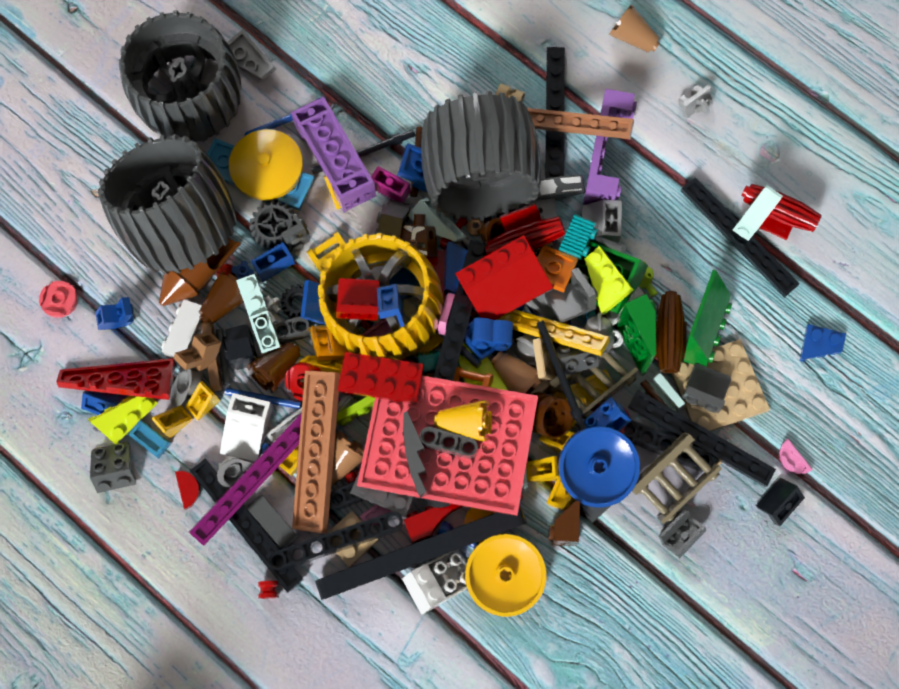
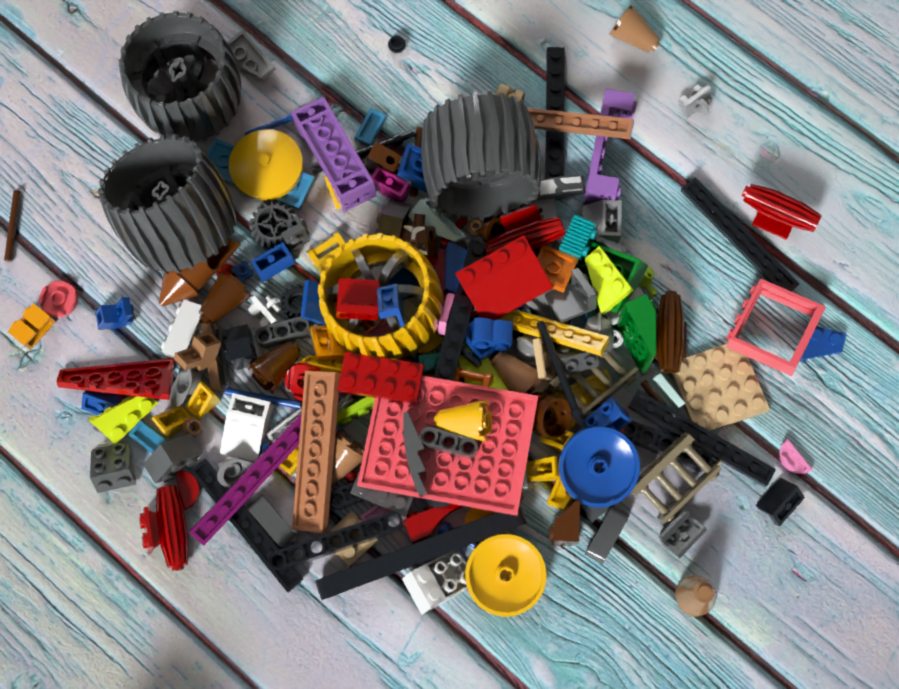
(12, 226): none -> reddish brown bar
(32, 326): none -> light orange piece
(166, 527): none -> red plate
(171, 457): none -> dark grey brick
(195, 424): none -> medium nougat plate
(258, 313): light aqua slope -> none
(268, 589): red wheel -> none
(370, 127): none -> dark azure tile
(384, 158): none -> reddish brown torso
(396, 44): none -> black plate
(607, 534): none -> dark grey beam
(695, 595): none -> medium nougat cone
(707, 388): dark grey bracket -> none
(708, 322): green slope -> none
(757, 212): light aqua slope -> none
(786, 298): none -> coral window

